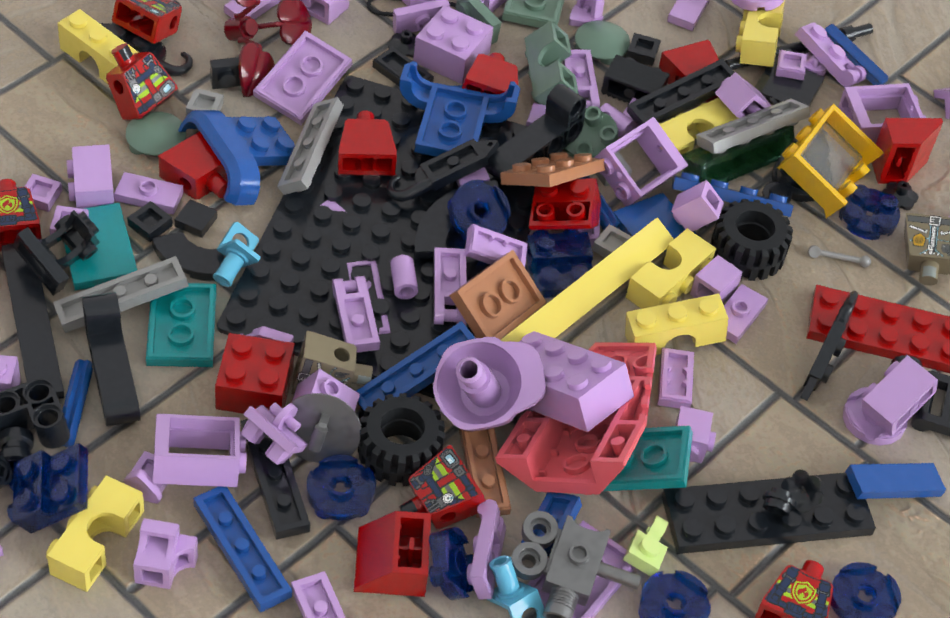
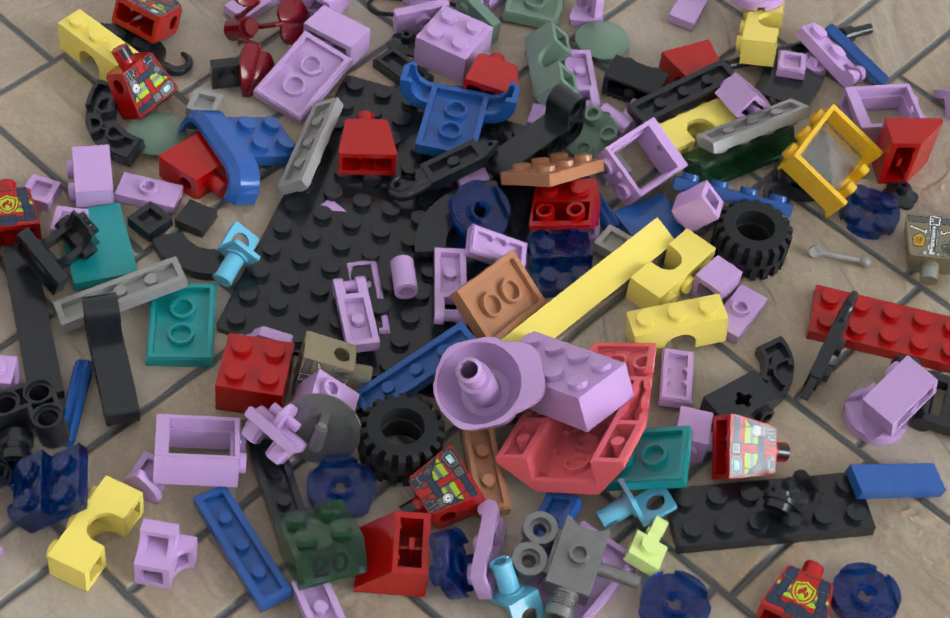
(104, 127): none -> black tile
(321, 544): none -> clear green brick
(339, 32): none -> lavender brick
(636, 505): none -> medium azure bracket
(643, 49): black plate -> none
(744, 397): none -> black brick
(745, 448): none -> torso
(776, 366): none -> black tile

